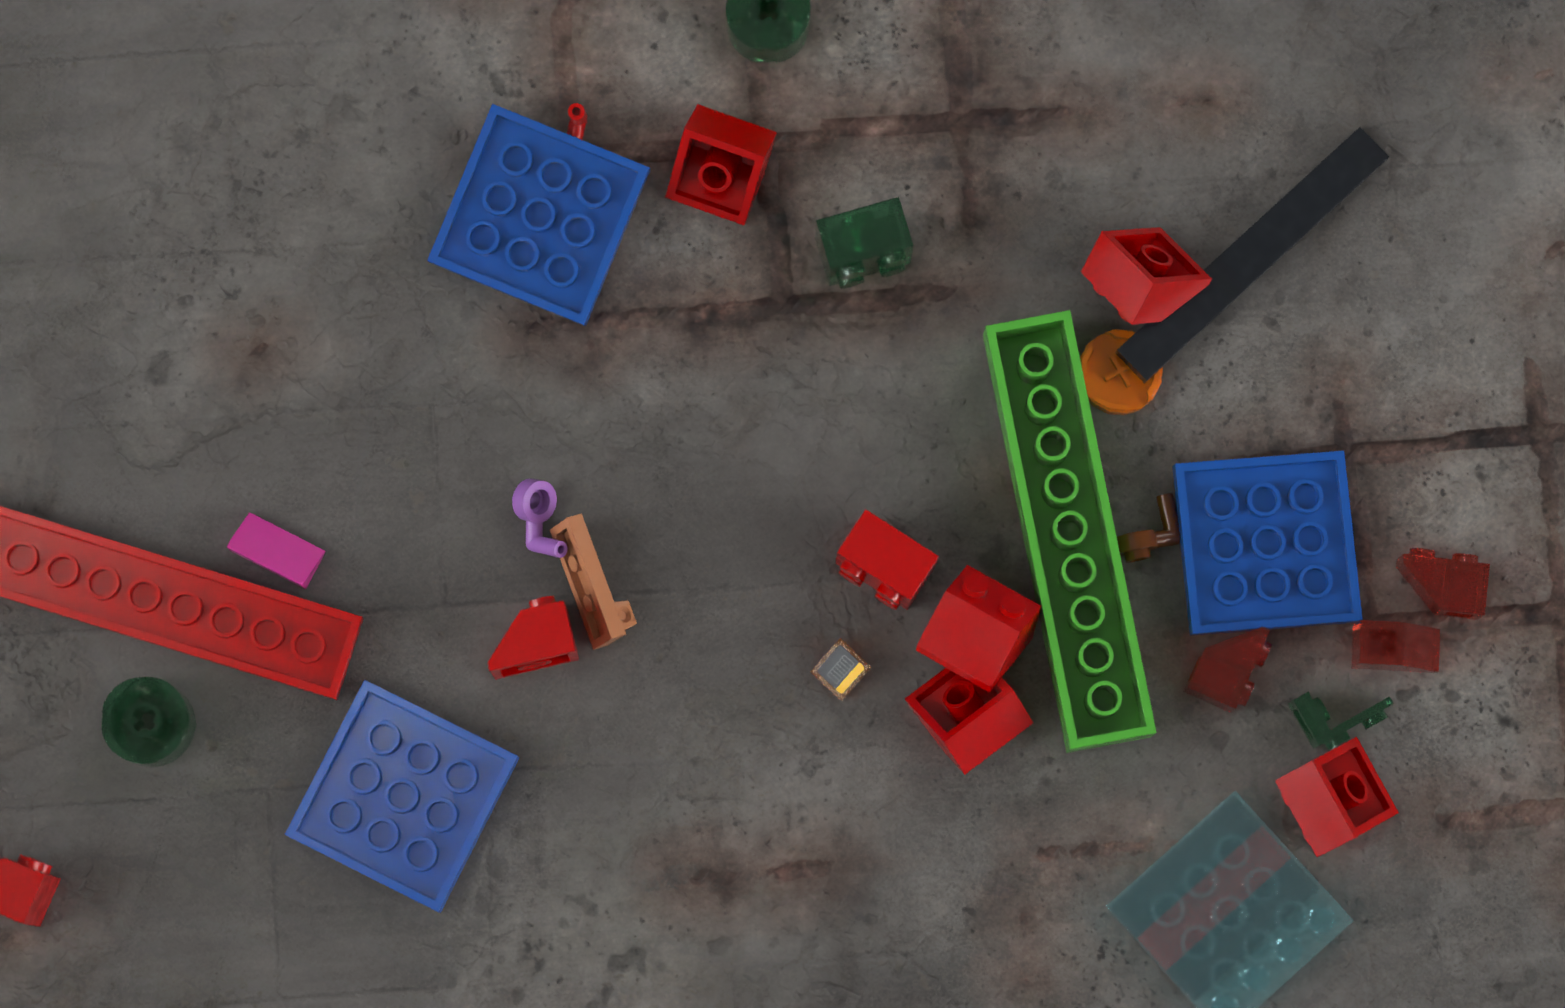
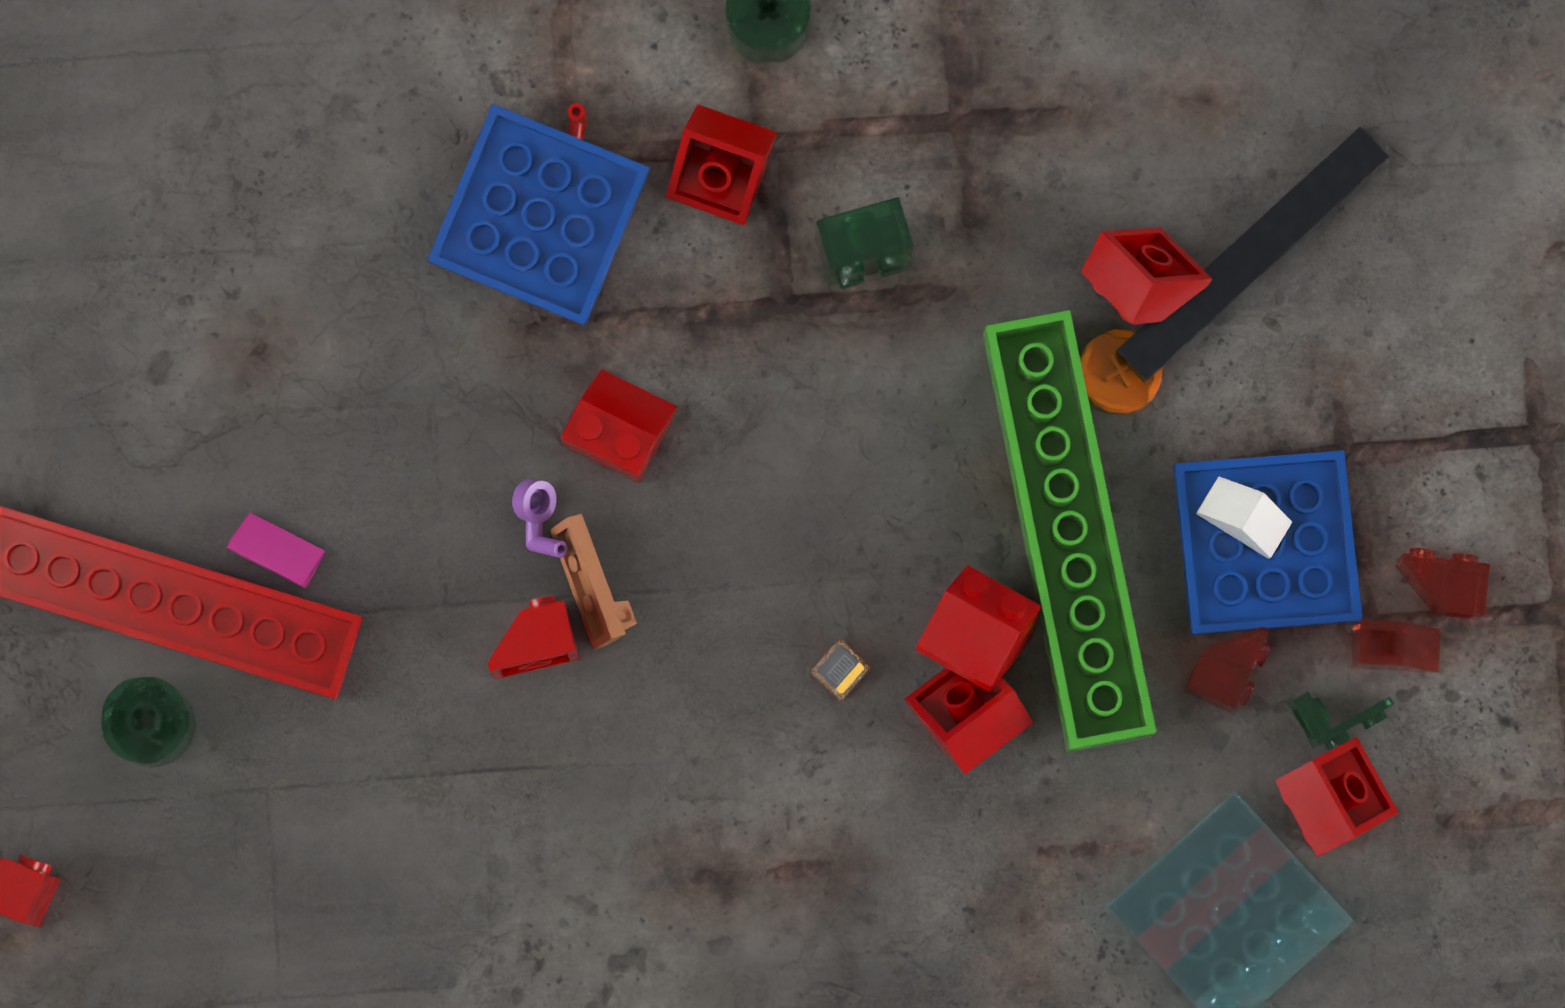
(402, 796): blue plate -> none
(618, 425): none -> red slope
(885, 561): red brick -> none
(1137, 545): reddish brown plate -> none
(1245, 515): none -> white slope

